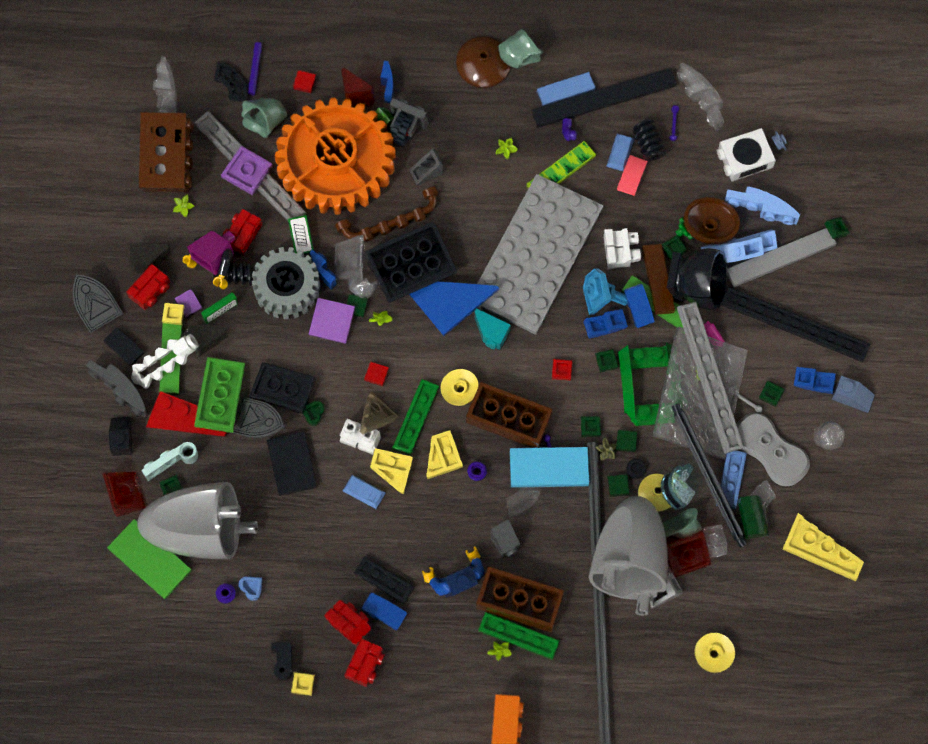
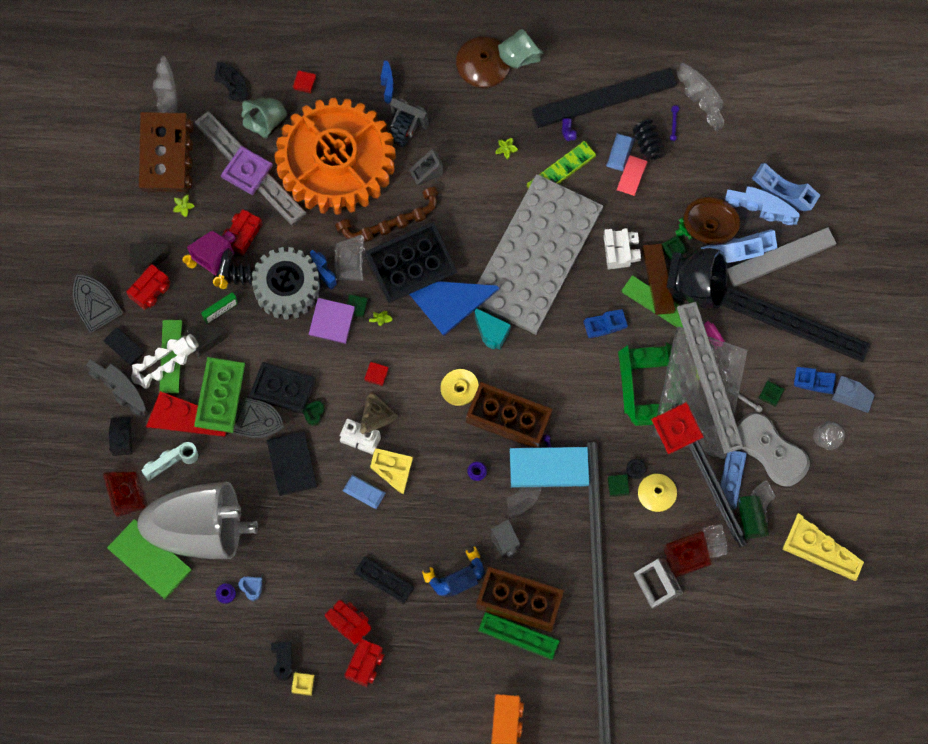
(170, 485): dark green tile -> none
(173, 314): light yellow tile -> none
(189, 301): medium lavender slope -> none
(254, 69): dark purple bar -> none
(300, 234): white tile -> none
(357, 89): clear red slope -> none
(362, 288): clear hair -> none
(383, 610): blue slope -> none
(385, 115): bright green tile -> none
(415, 417): green tile -> none
(443, 455): light yellow wing -> none
(500, 650): lime plant -> none
(562, 369): red tile -> none
(566, 89): medium blue tile -> none
(590, 426): dark green tile -> none
(600, 292): dark azure piece -> none
(606, 360): dark green tile -> none
(606, 450): olive plant -> none
(626, 441): dark green tile -> none
(631, 554): light grey windscreen -> none
(639, 305): blue slope -> none
(675, 489): clear light blue brick -> none
(677, 428): none -> red tile
(683, 524): sand green piece -> none
(718, 643): light yellow dish -> none
(746, 155): white brick -> none
(779, 141): sand blue plate -> none
(797, 196): none -> medium blue arch
(836, 228): dark green tile -> none

